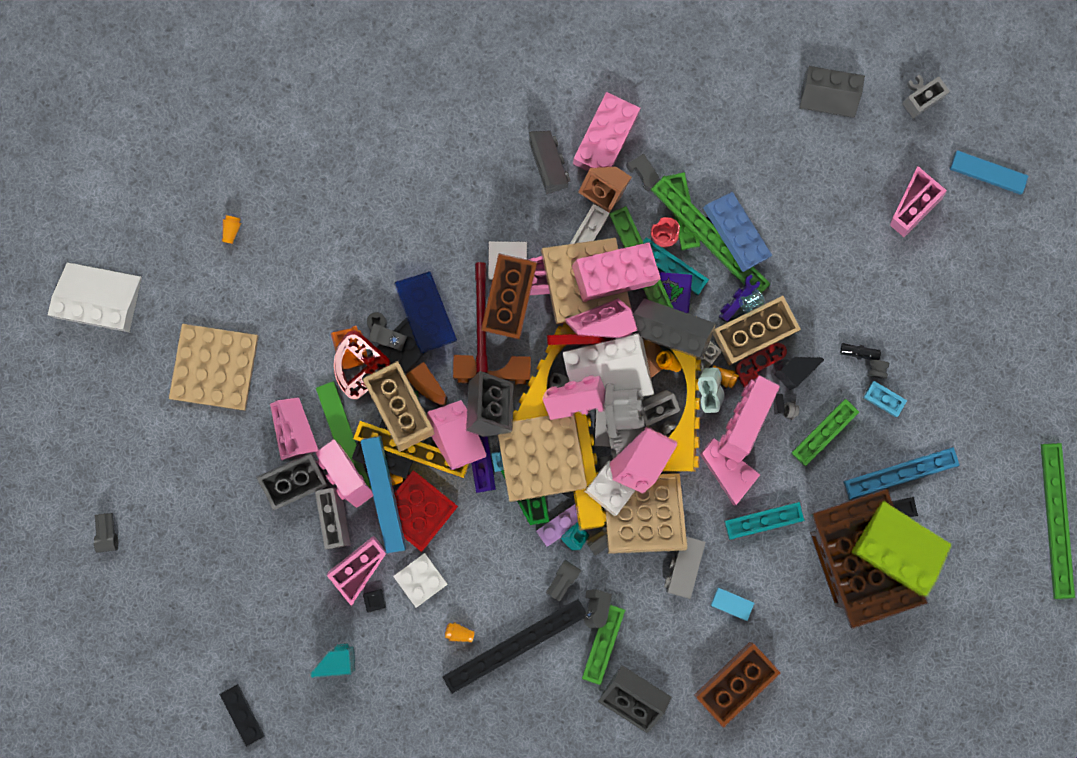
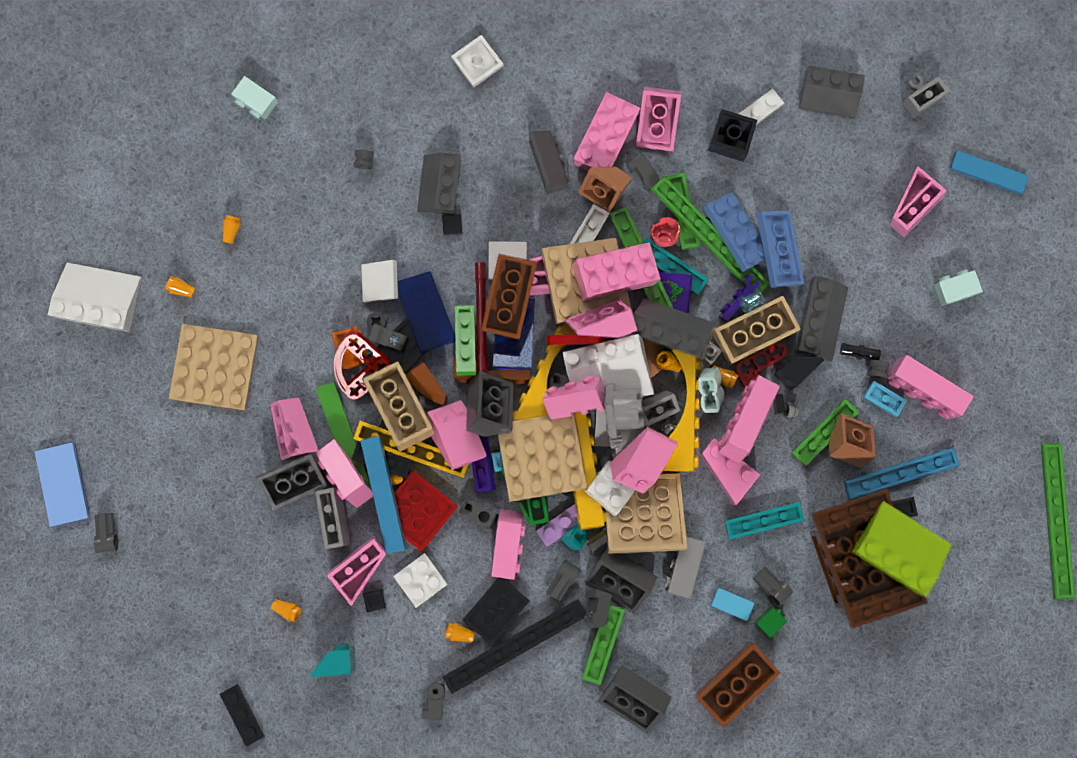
(62, 484): none -> light blue tile
(179, 287): none -> light orange cone
(254, 98): none -> light aqua brick
(287, 610): none -> light orange cone
(363, 159): none -> dark grey wheel
(379, 281): none -> white tile
(436, 695): none -> dark grey leg
(439, 183): none -> dark grey slope
(452, 224): none -> black tile
(465, 340): none -> bright green plate
(477, 61): none -> white plate
(479, 514): none -> dark grey leg
(496, 610): none -> black plate
(508, 544): none -> bright pink wedge
(513, 352): none -> clear blue tile
(623, 579): none -> dark grey slope
(658, 118): none -> bright pink slope
(732, 135): none -> black slope
(763, 106): none -> white plate
(771, 621): none -> green brick
(776, 590): none -> dark grey piece
(780, 249): none -> medium blue plate
(821, 318): none -> dark grey slope
(852, 441): none -> nougat slope
(929, 387): none -> bright pink brick
(957, 288): none -> light aqua brick

